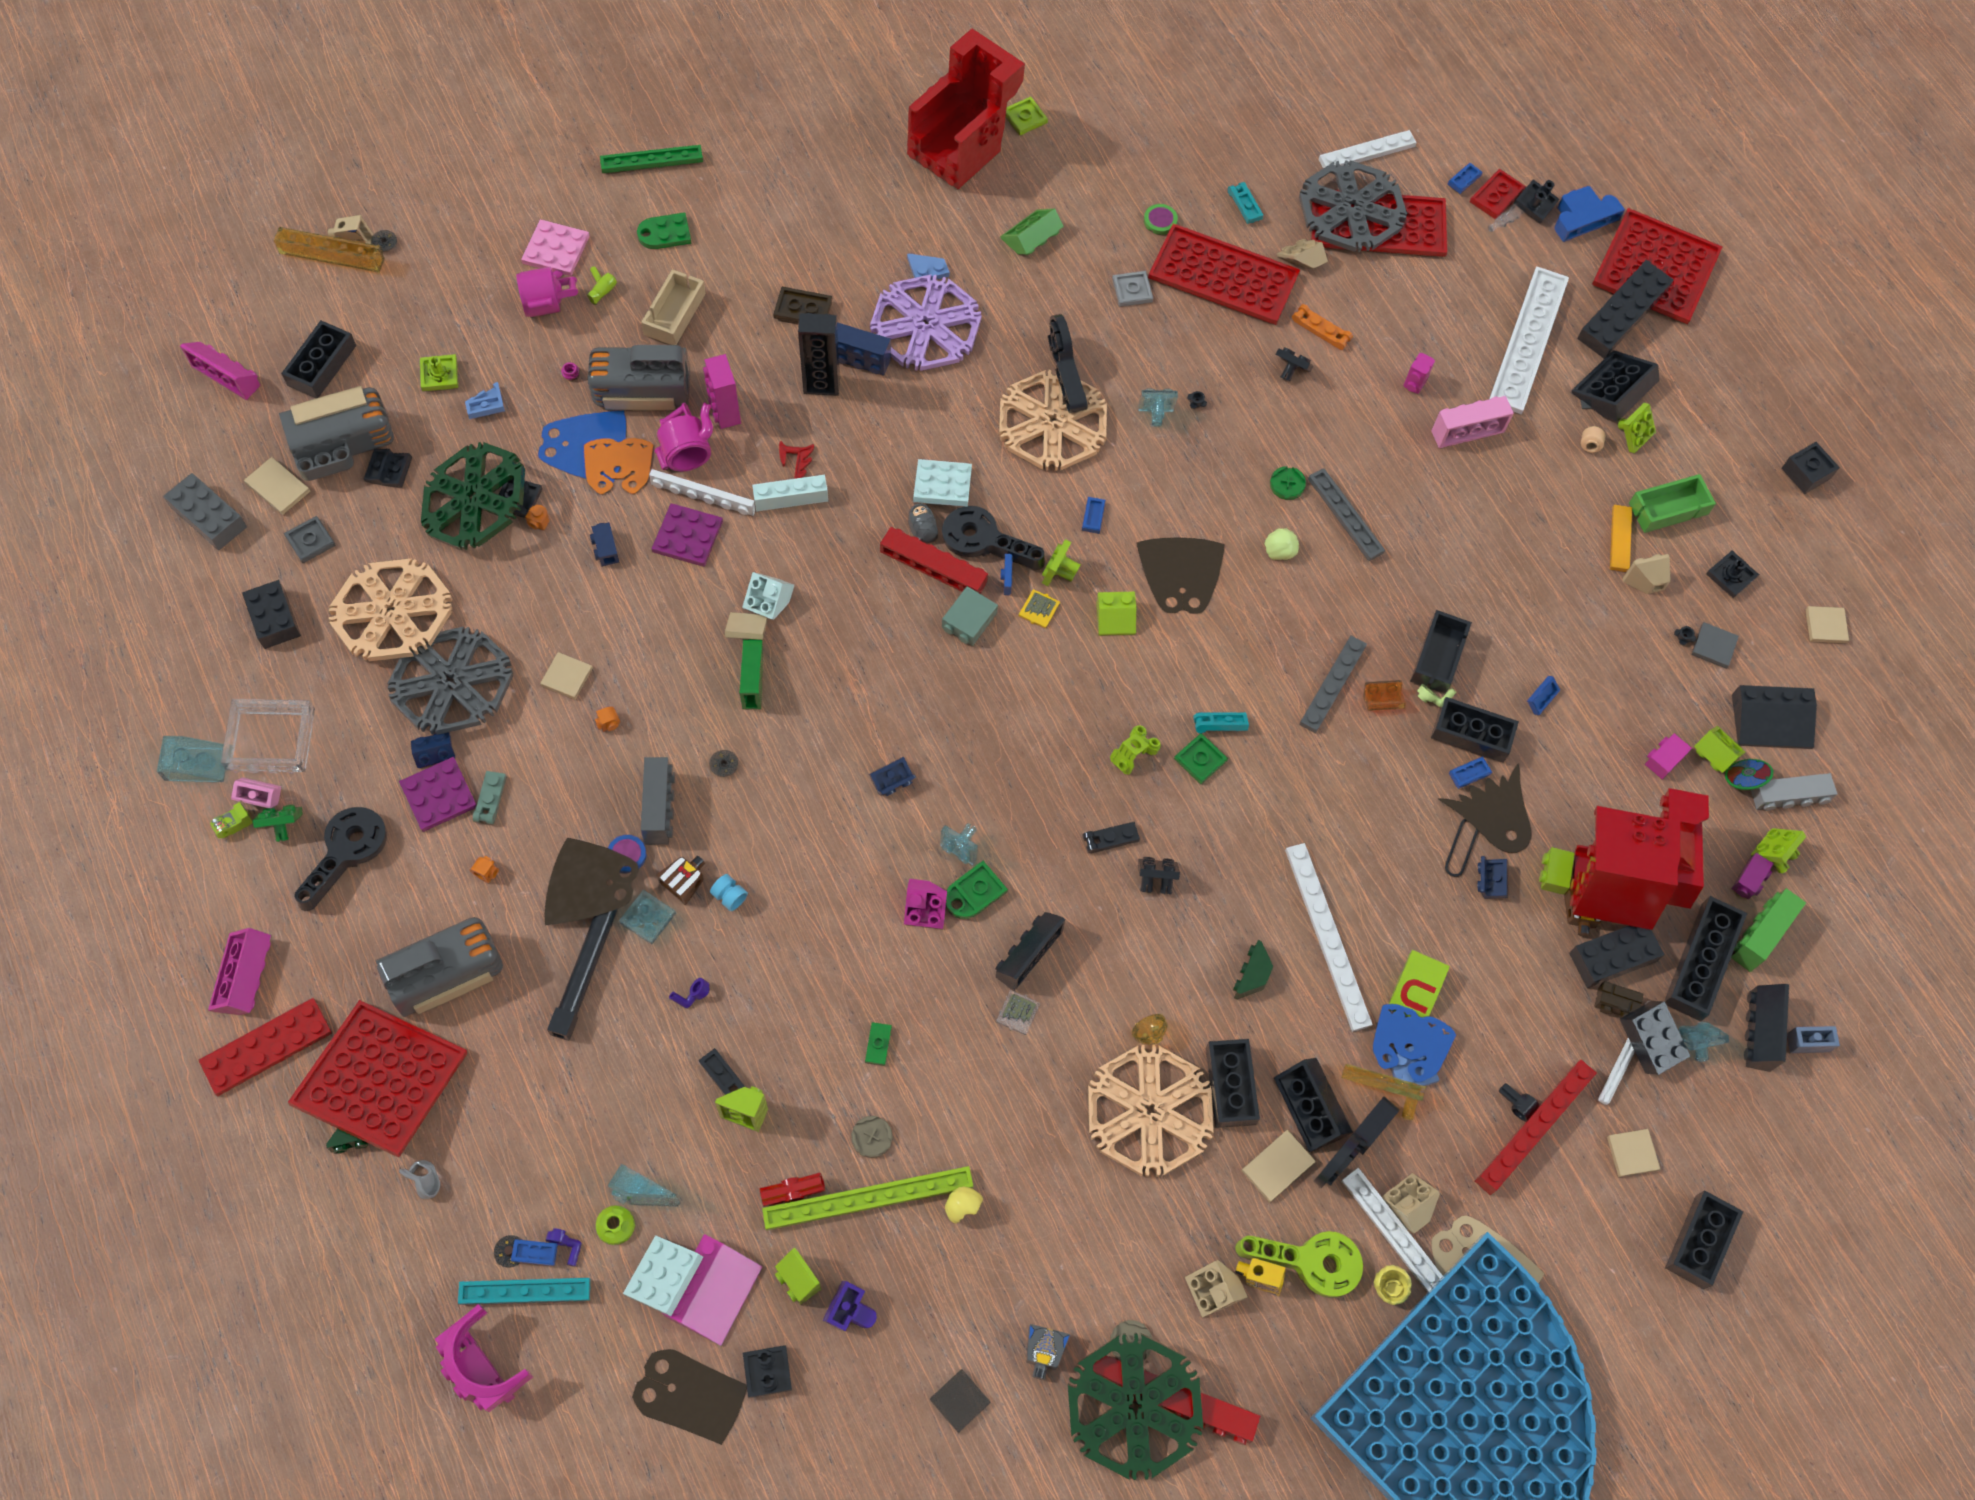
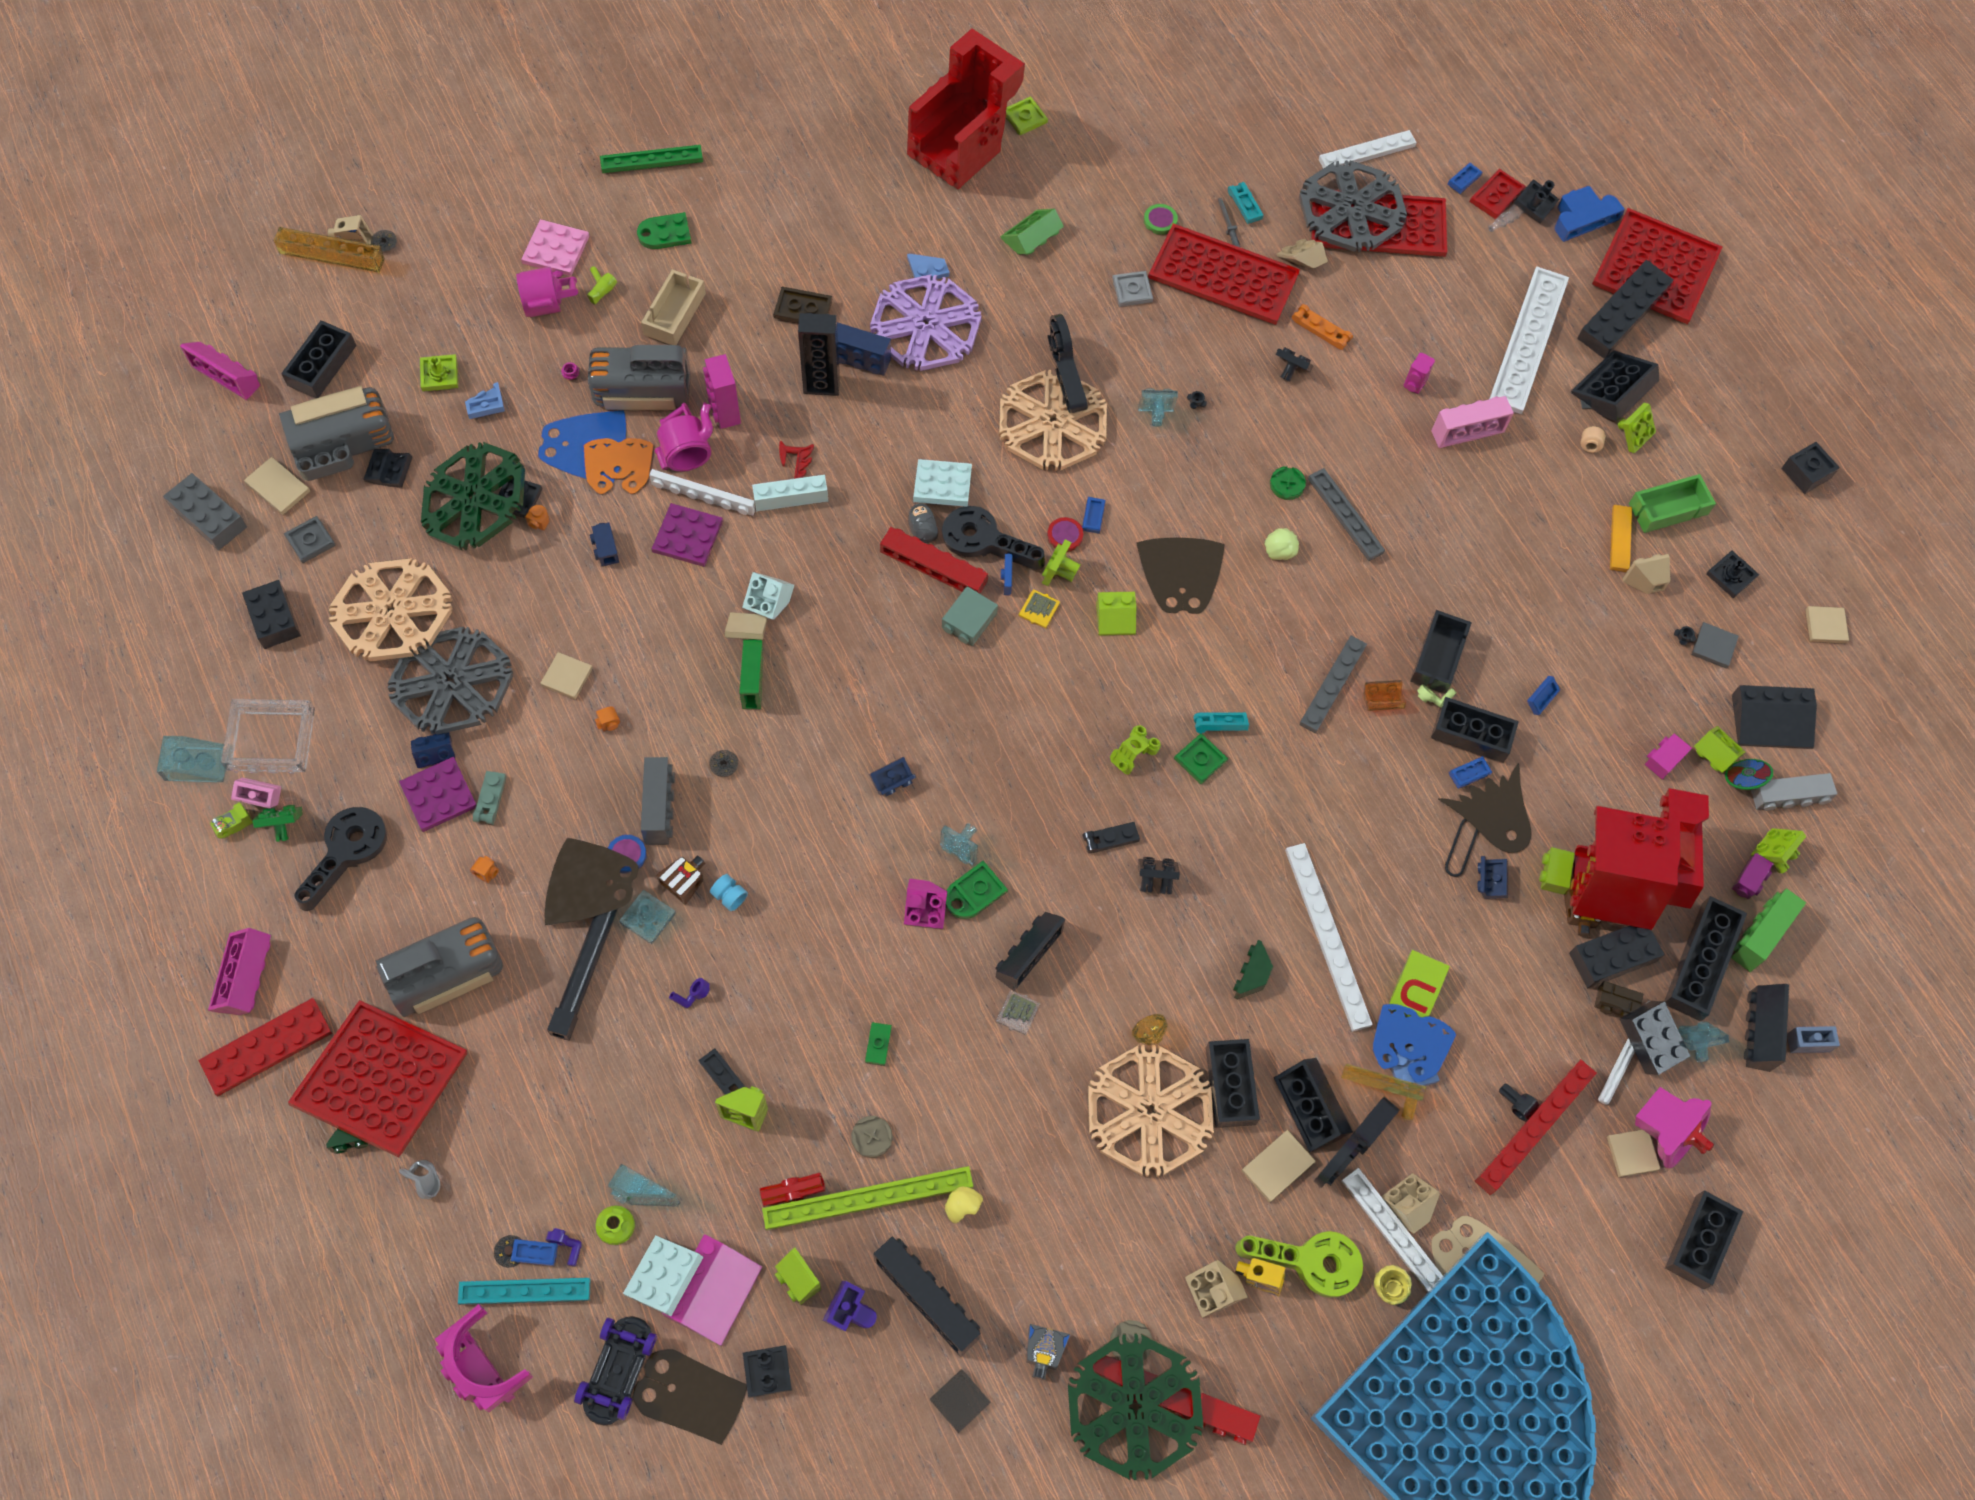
(617, 1370): none -> black piece
(926, 1296): none -> black brick
(1063, 529): none -> tile
(1231, 230): none -> dark grey sword
(1675, 1125): none -> dark pink piece

